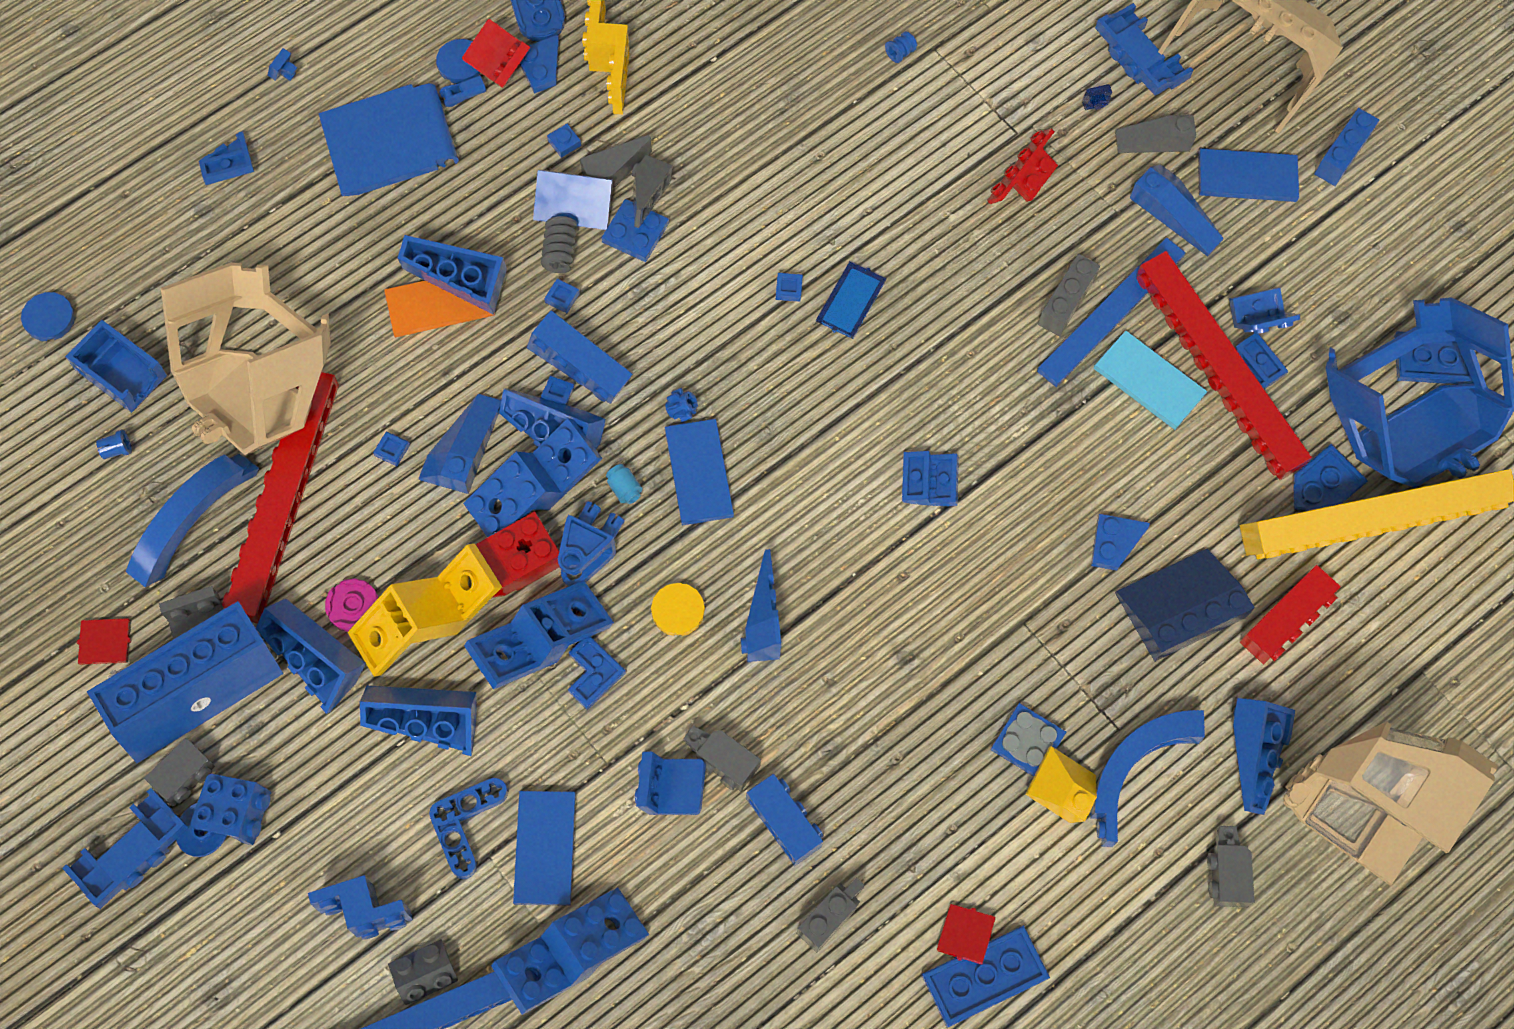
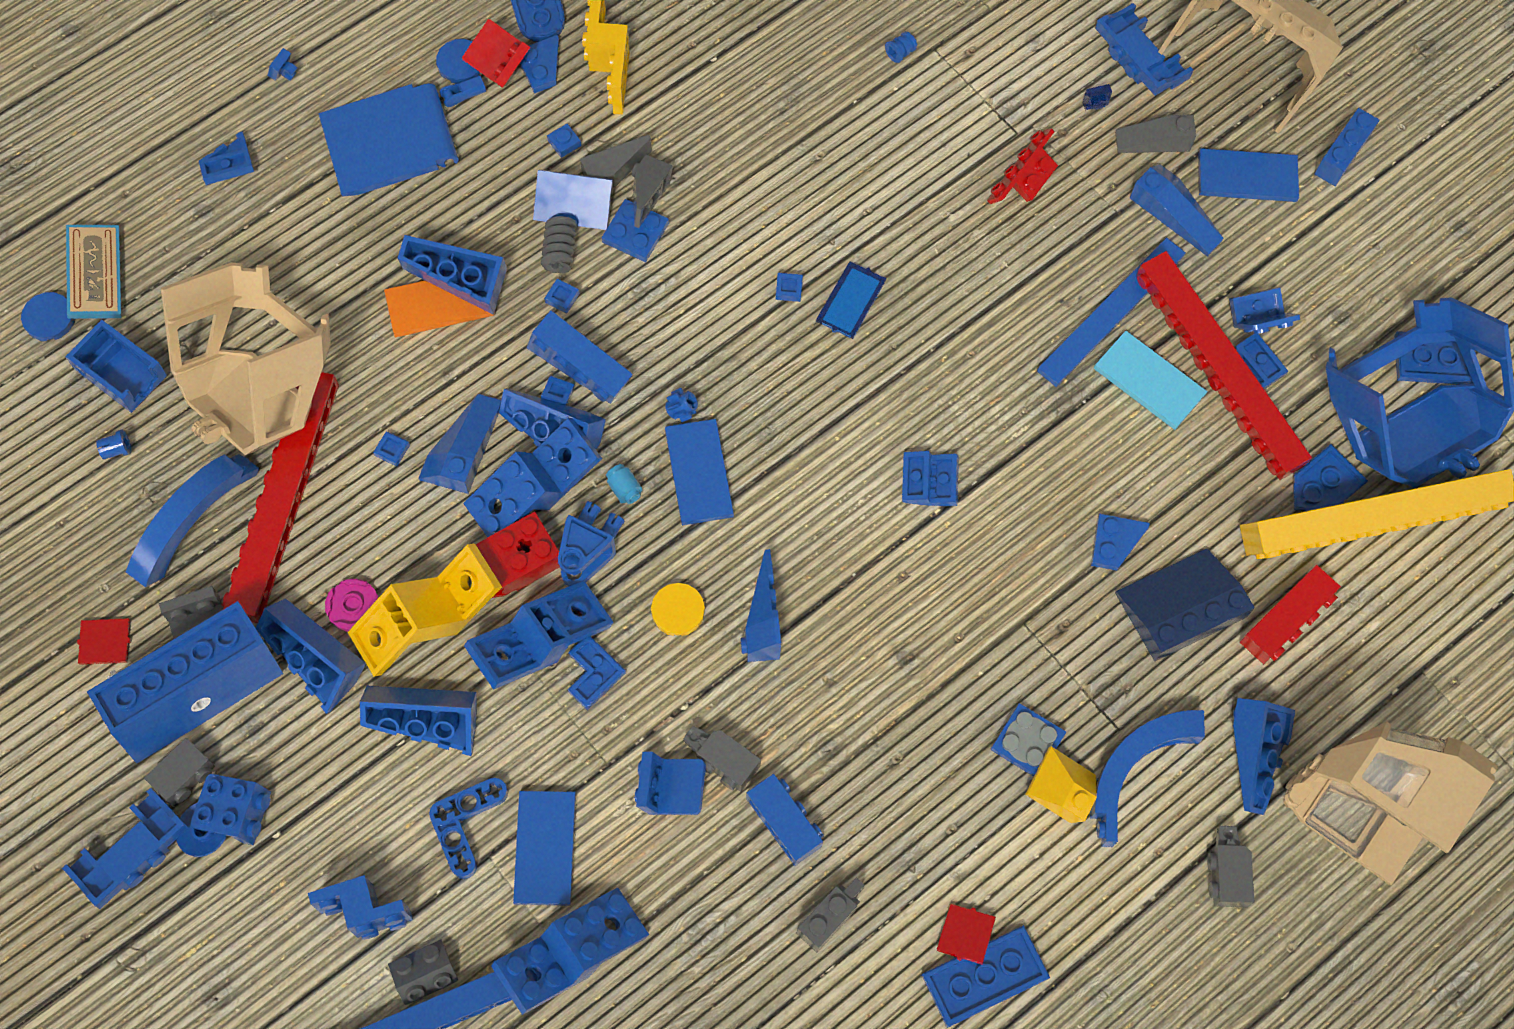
(93, 271): none -> tile
(1069, 295): dark grey brick -> none

